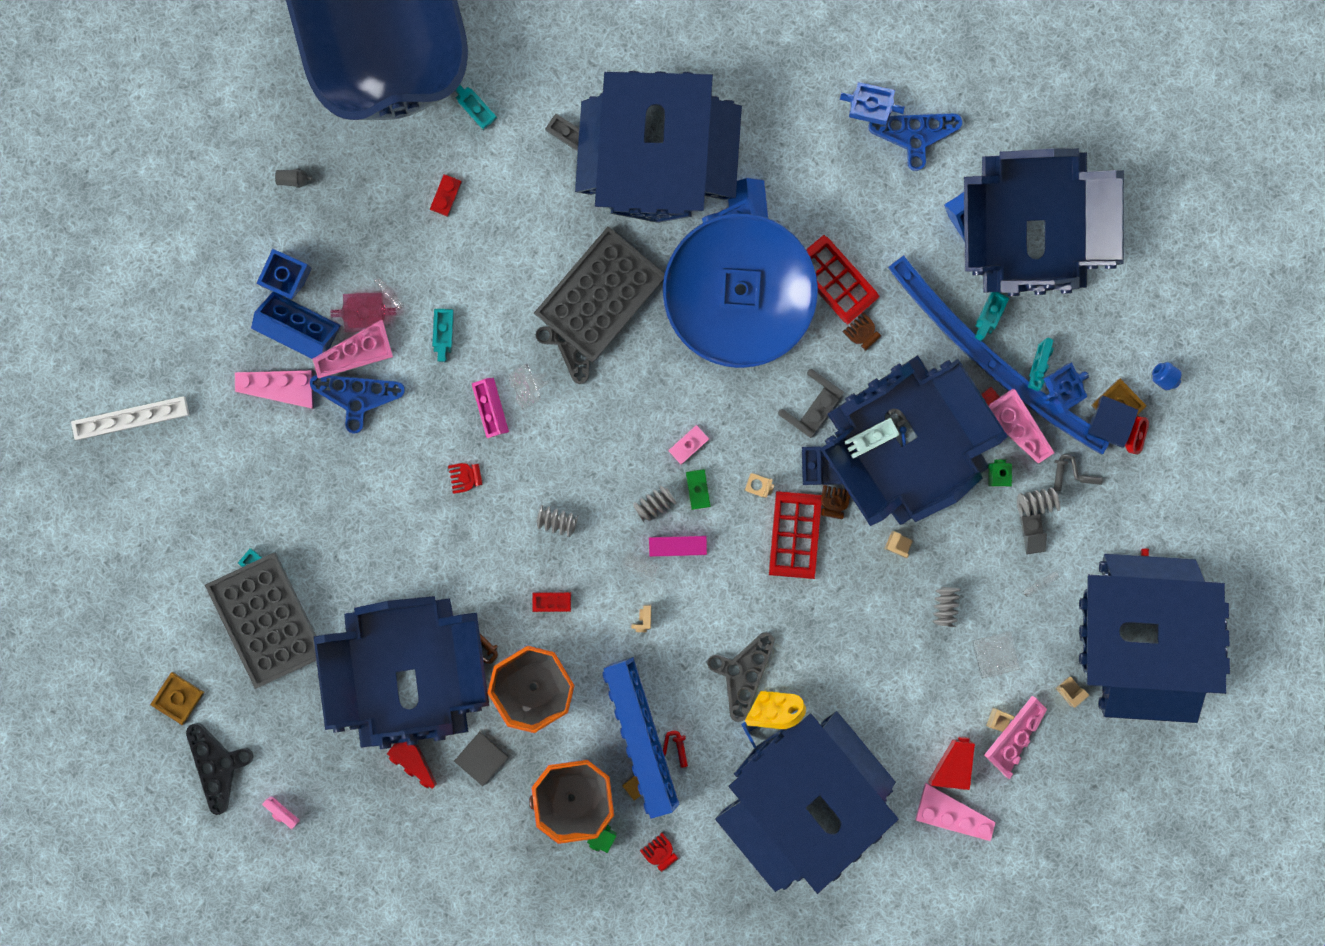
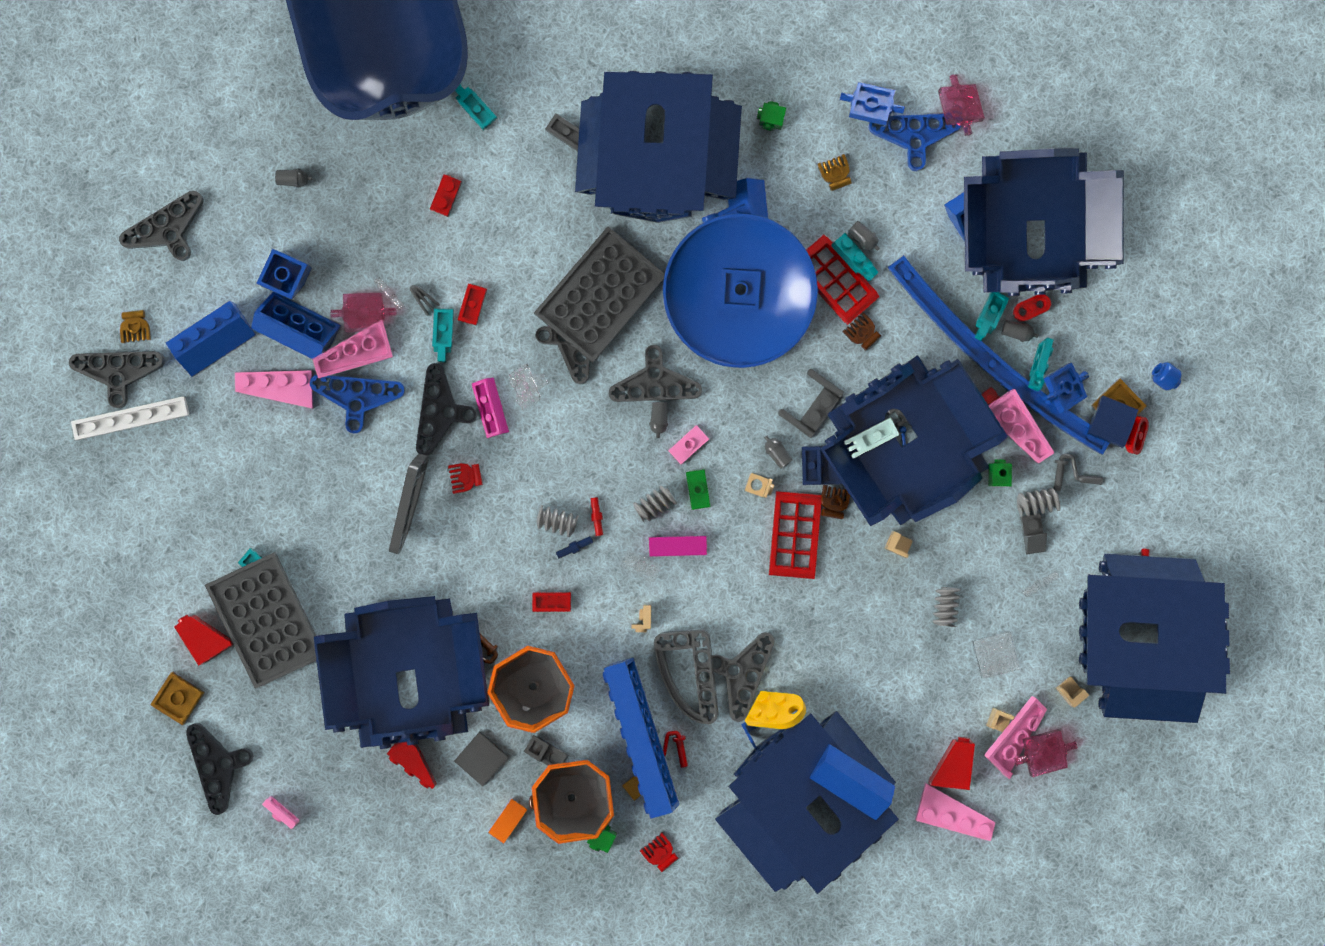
(107, 371): none -> dark grey beam
(134, 324): none -> pearl gold piece
(158, 233): none -> dark grey beam
(201, 638): none -> red slope
(210, 338): none -> blue slope
(408, 501): none -> dark grey beam
(419, 294): none -> dark grey piece
(441, 401): none -> black beam
(472, 304): none -> red plate
(507, 821): none -> orange slope
(545, 752): none -> dark grey slope
(574, 547): none -> dark blue bar
(596, 516): none -> red bar
(658, 421): none -> dark grey piece
(664, 381): none -> dark grey beam
(702, 686): none -> dark grey beam
(771, 116): none -> green brick
(777, 452): none -> dark grey piece
(837, 174): none -> pearl gold piece
(853, 782): none -> blue slope
(854, 257): none -> teal hinge
(864, 236): none -> dark grey piece
(961, 104): none -> clear pink plate
(1018, 331): none -> dark grey piece
(1031, 307): none -> red plate
(1045, 753): none -> clear pink plate

